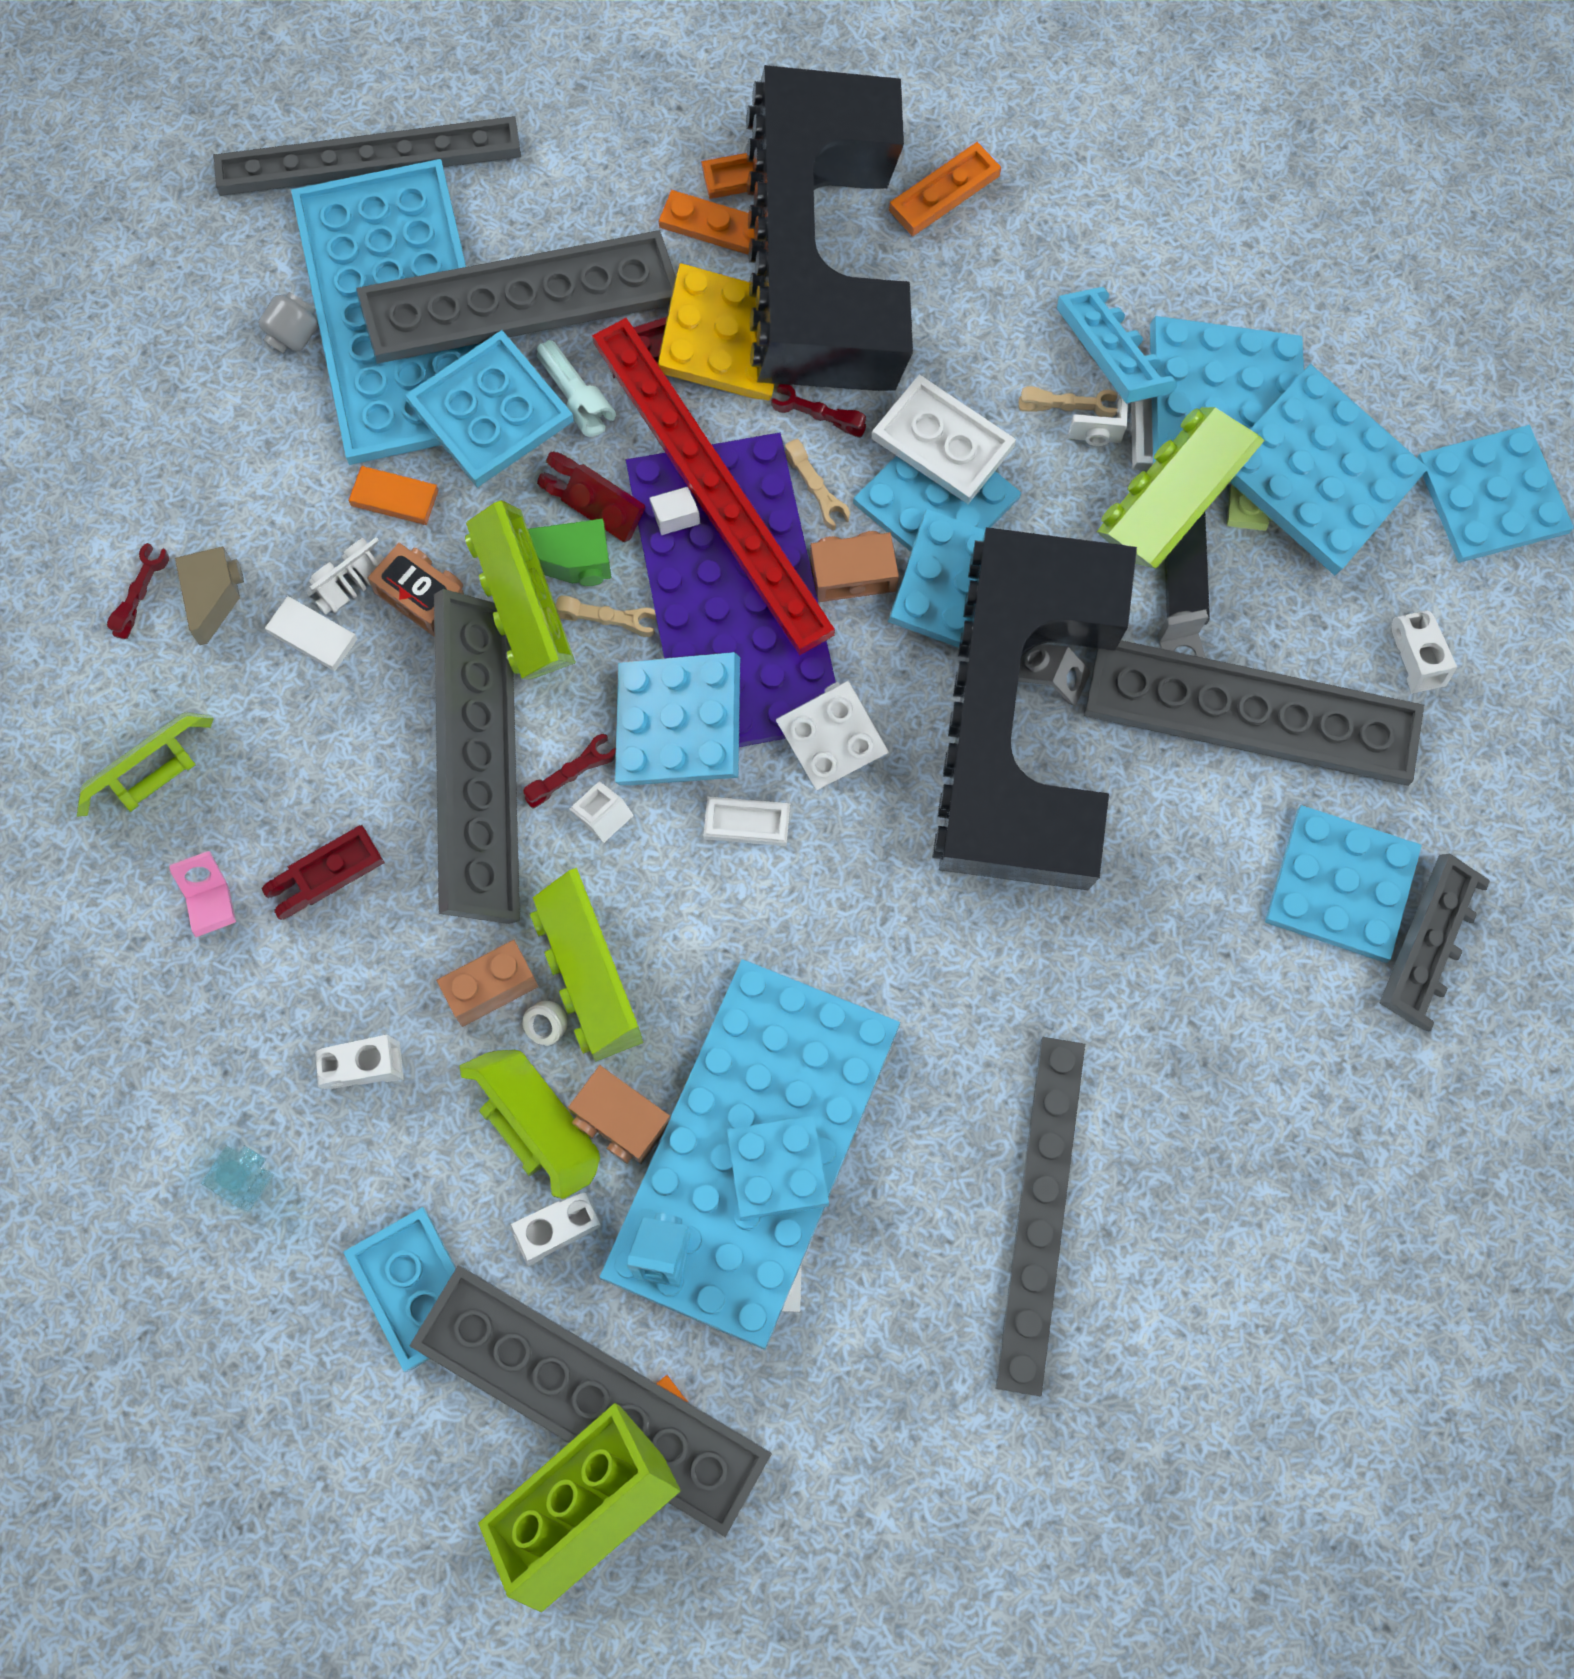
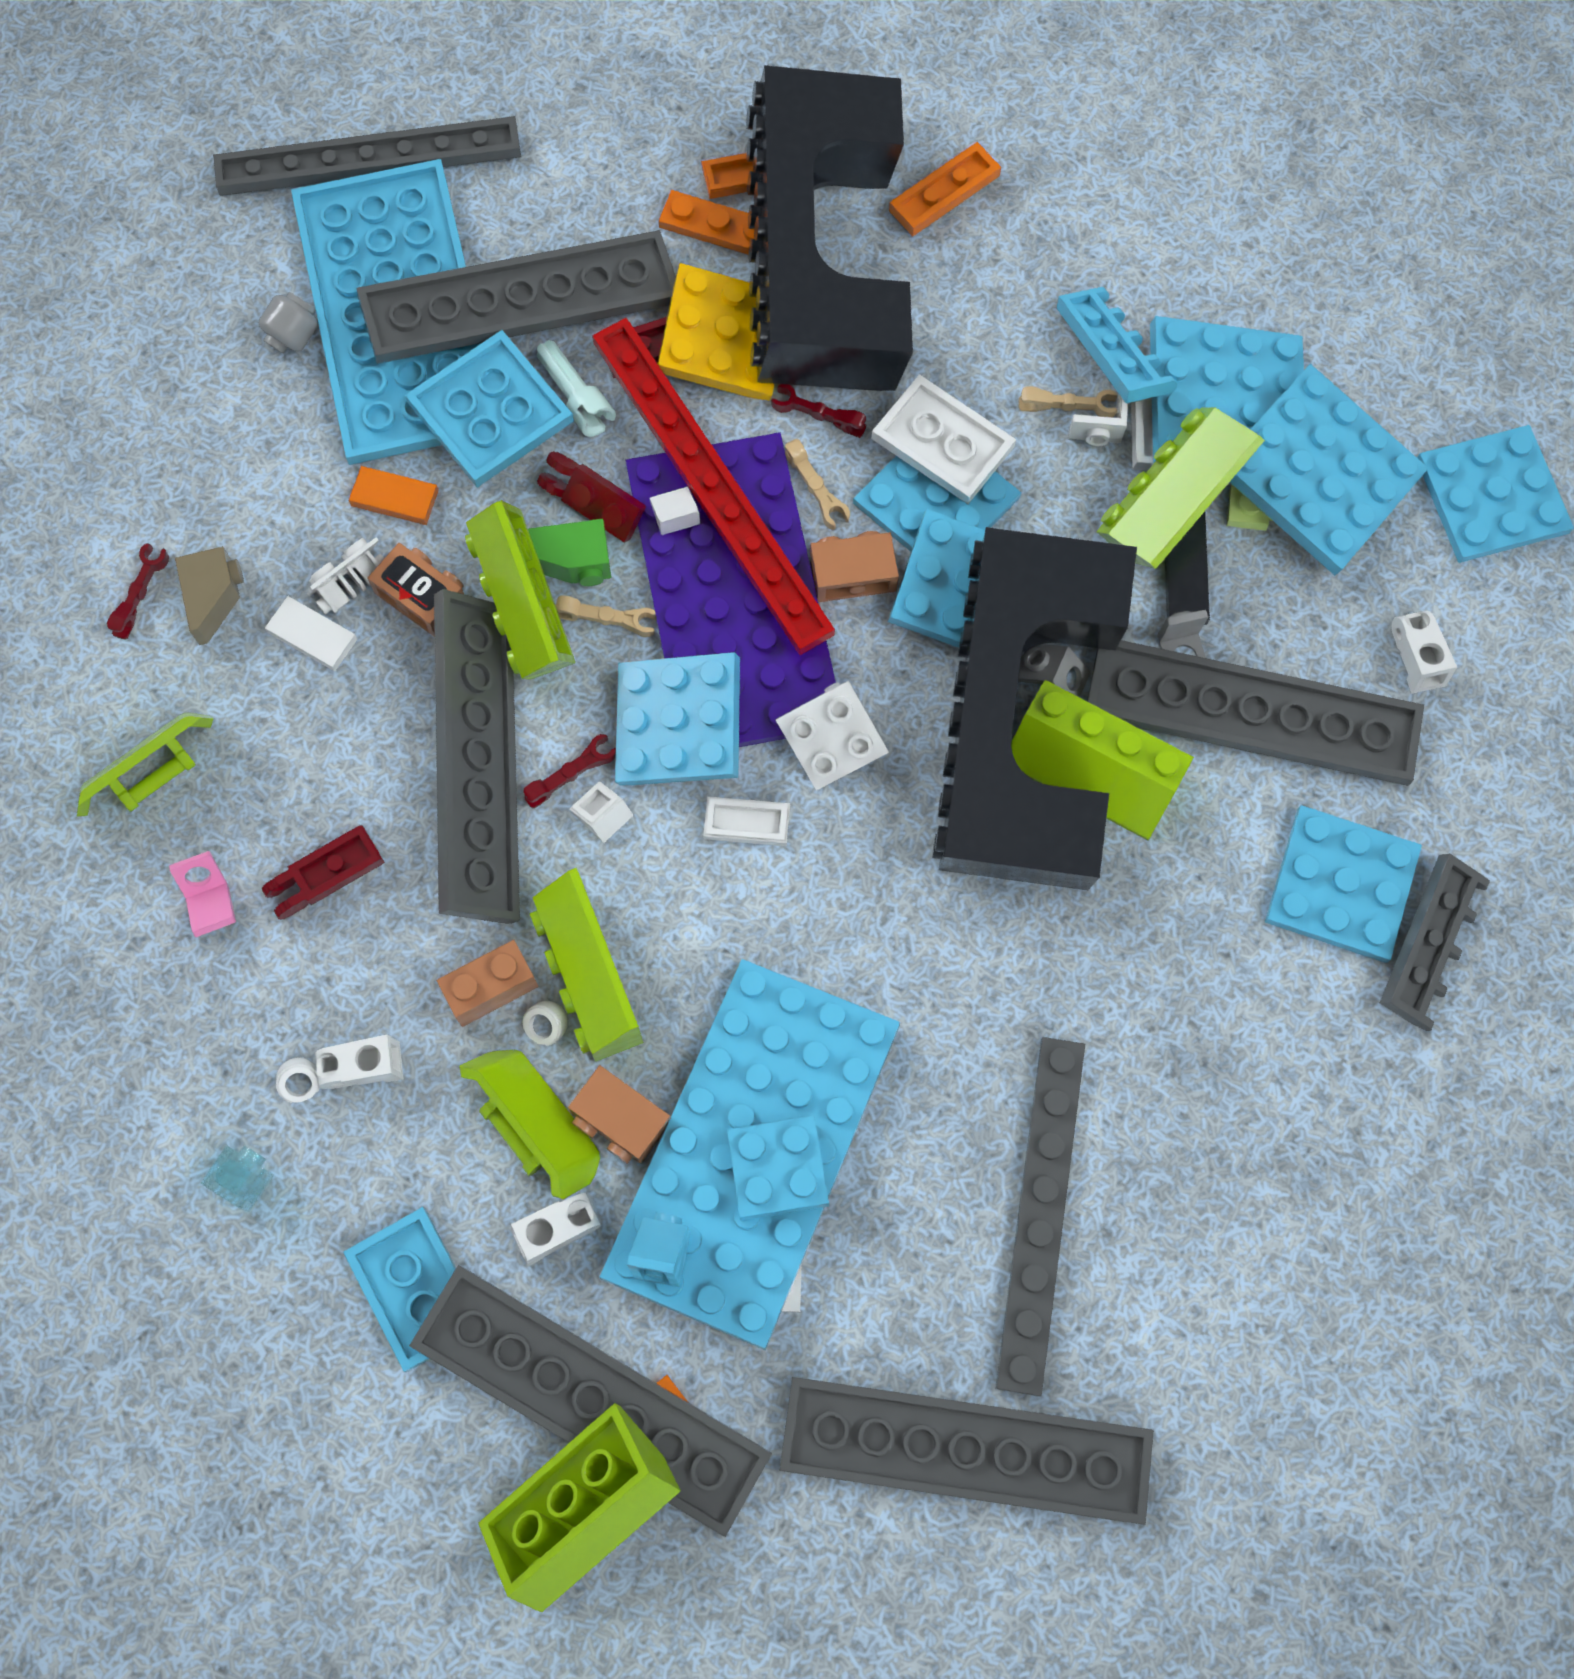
(293, 1066): none -> white piece
(967, 1450): none -> dark grey plate
(1087, 748): none -> lime slope

